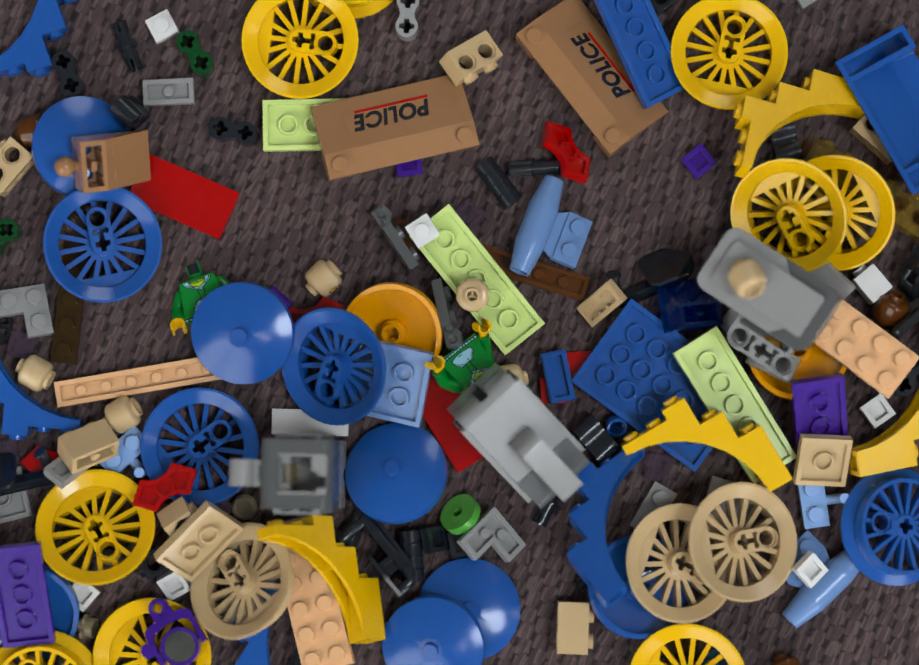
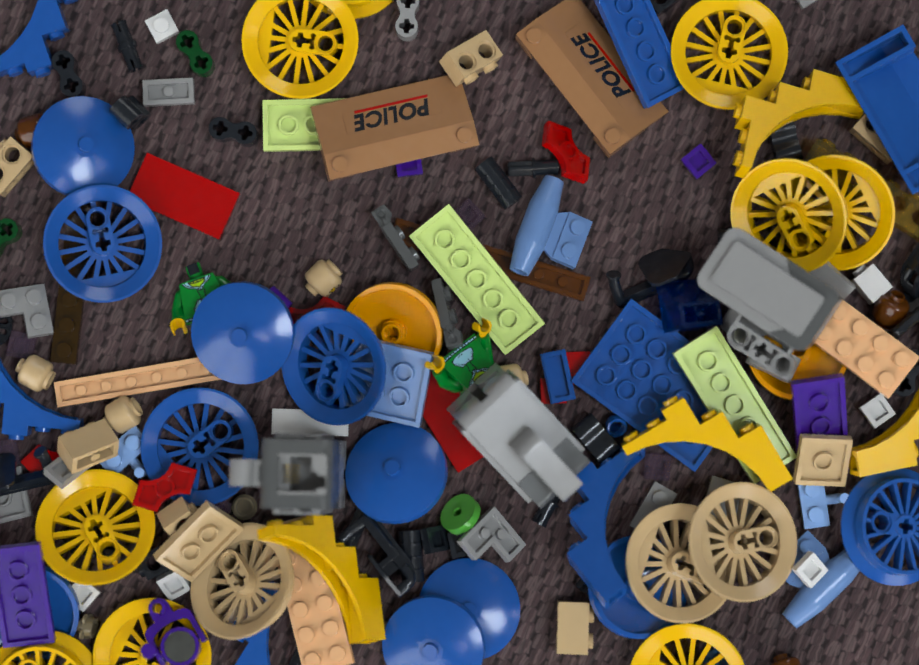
(112, 158): medium nougat slope -> none
(422, 230): white plate -> none
(472, 285): tan head -> none
(601, 303): tan plate -> none
(746, 278): tan head -> none

